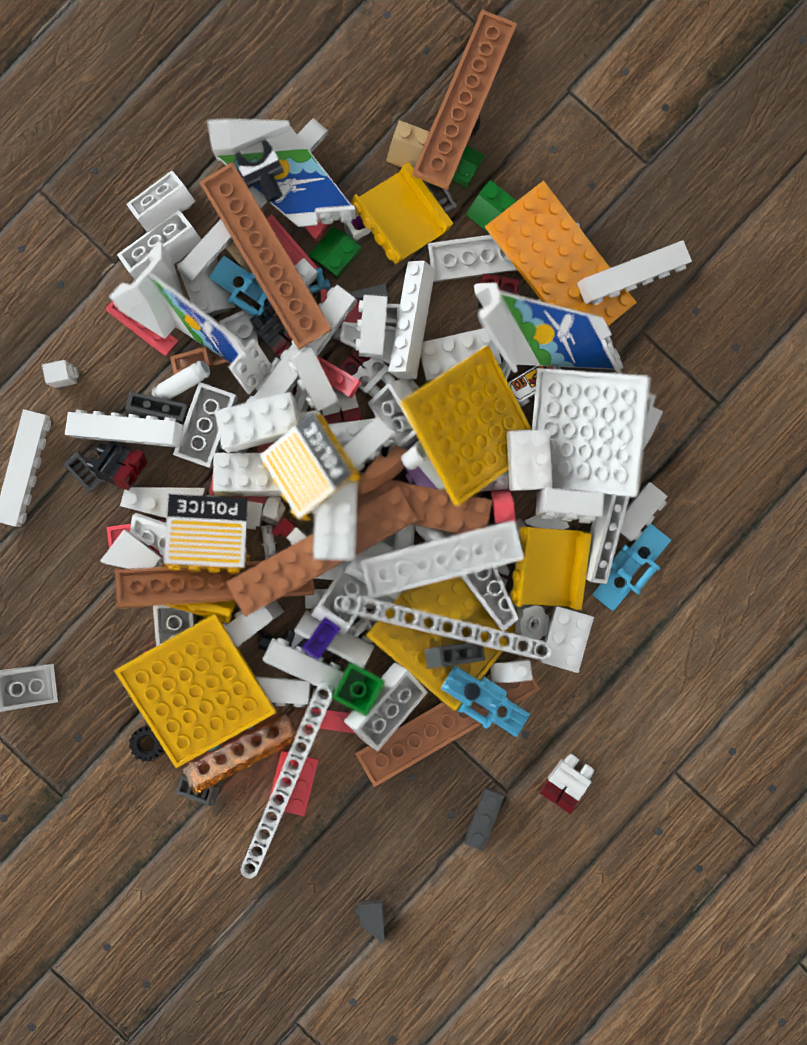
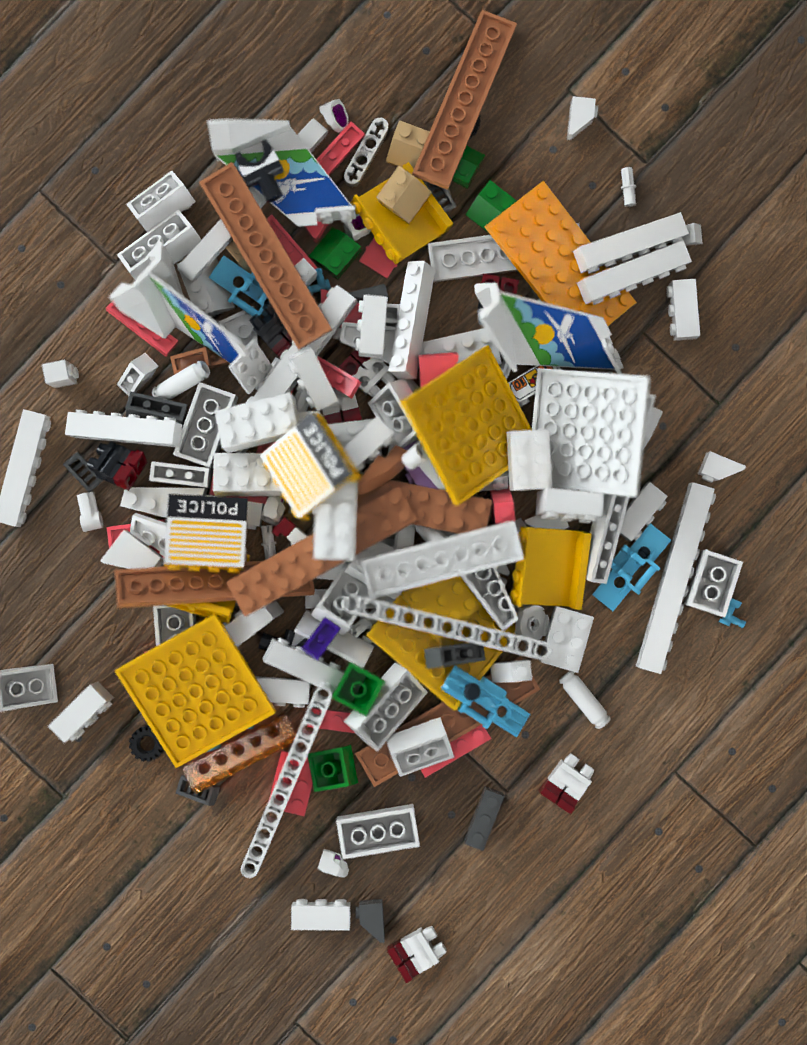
(82, 712): none -> white brick
(90, 516): none -> white piece
(137, 374): none -> white slope
(180, 475): none -> white brick
(320, 915): none -> white brick
(332, 768): none -> green slope
(333, 864): none -> white rock
(335, 115): none -> white rock
(340, 147): none -> coral plate
(364, 151): none -> white beam
(376, 259): none -> coral piece
(377, 831): none -> white brick
(403, 194): none -> tan slope
(416, 953): none -> white hips
(419, 747): none -> white slope
(434, 365): none -> coral slope
(461, 747): none -> coral plate
(581, 115): none -> white slope
(584, 699): none -> white axle
(628, 186): none -> white axle
(630, 242): none -> white brick
(675, 578): none -> white brick
(683, 309): none -> white brick
(694, 236): none -> white slope
(713, 583): none -> white brick
(718, 467): none -> white slope
(729, 616): none -> medium azure piece

